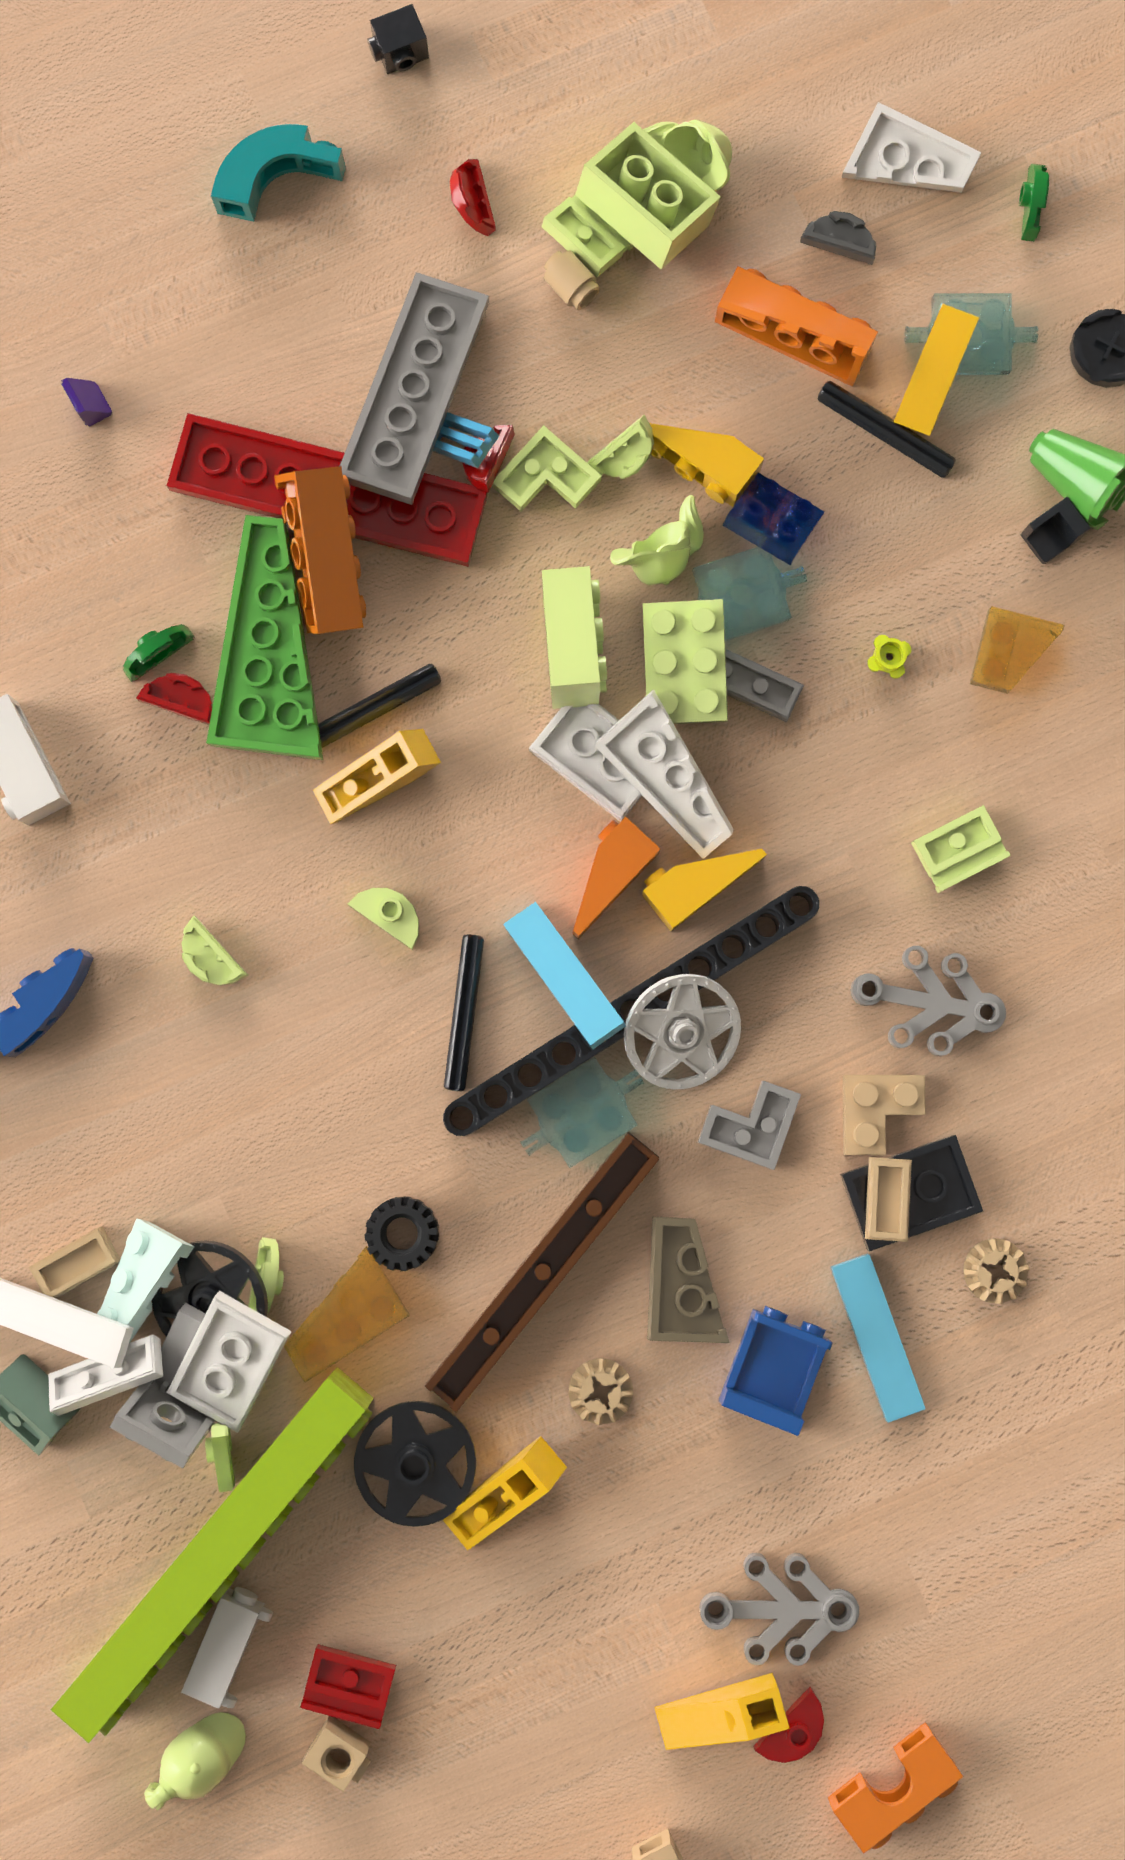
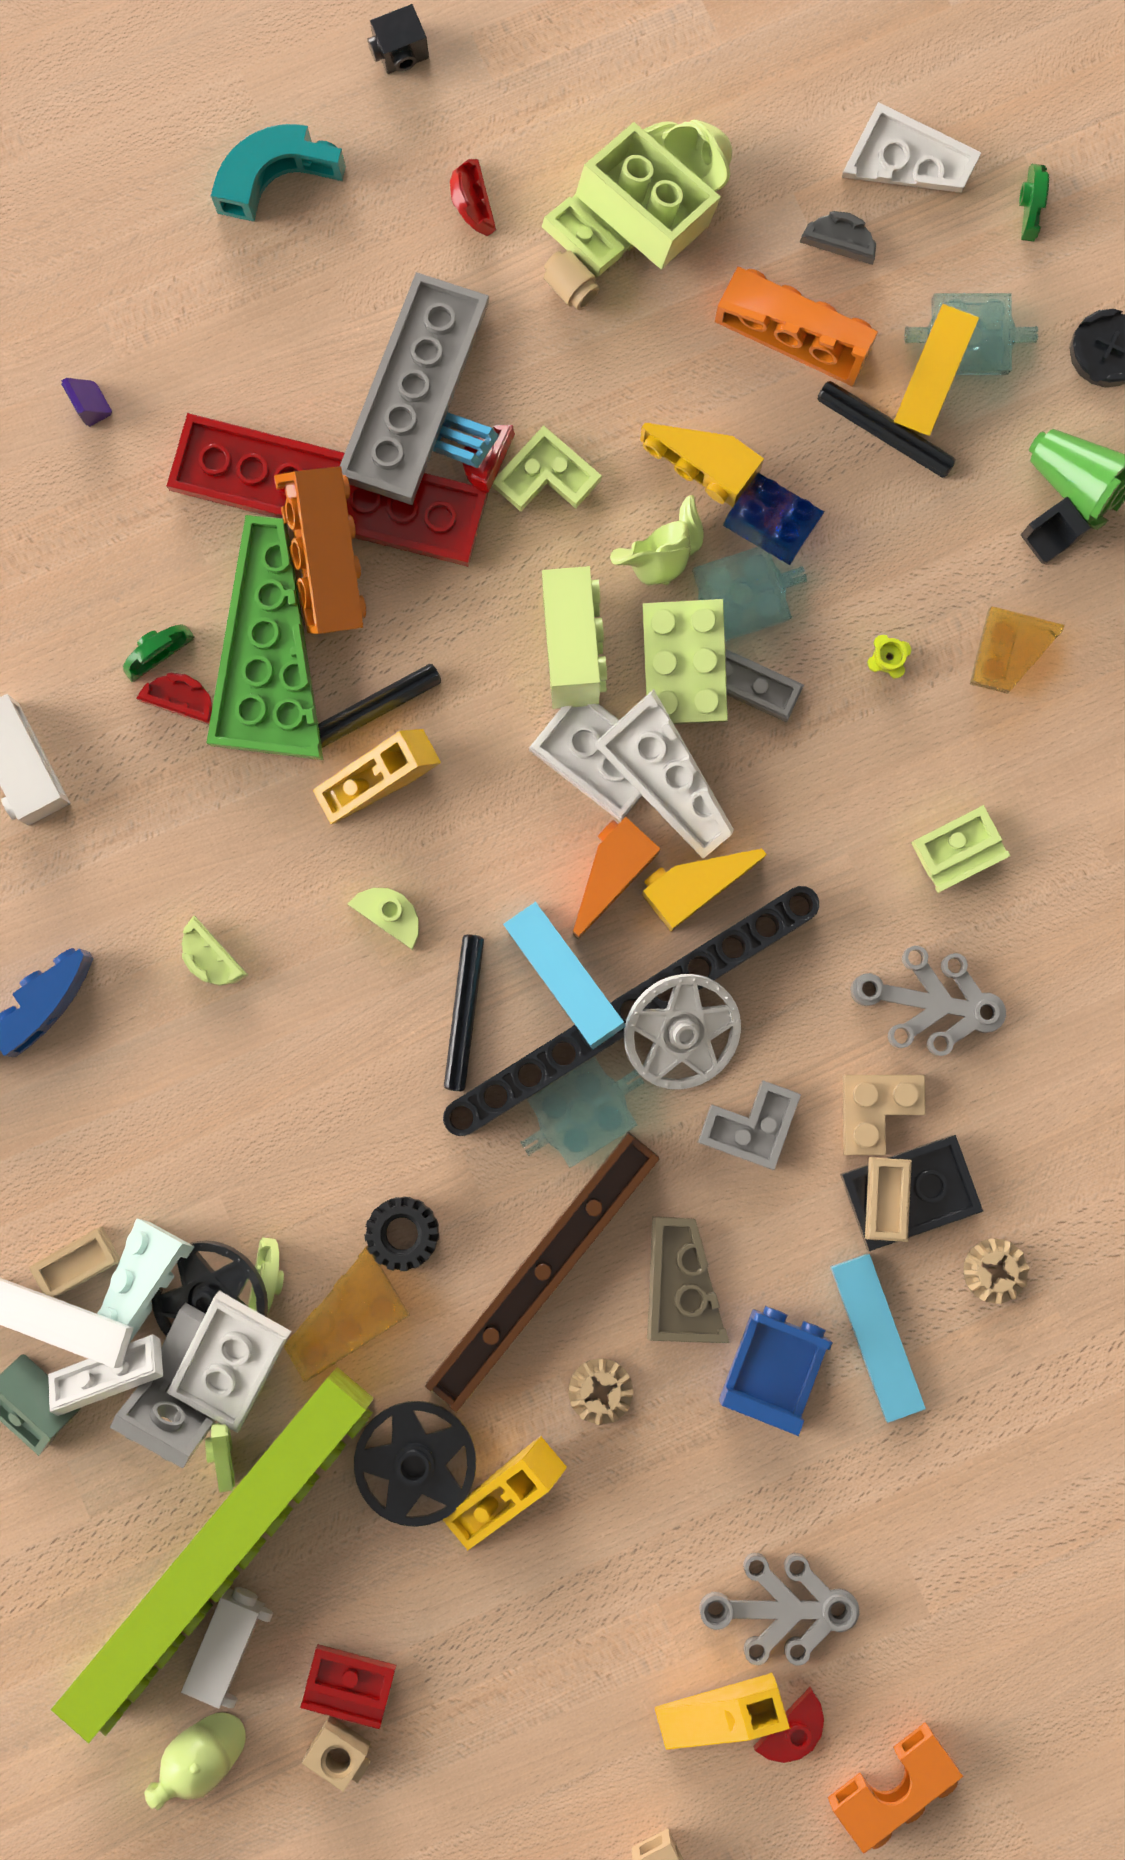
(626, 452): yellowish green plate -> none

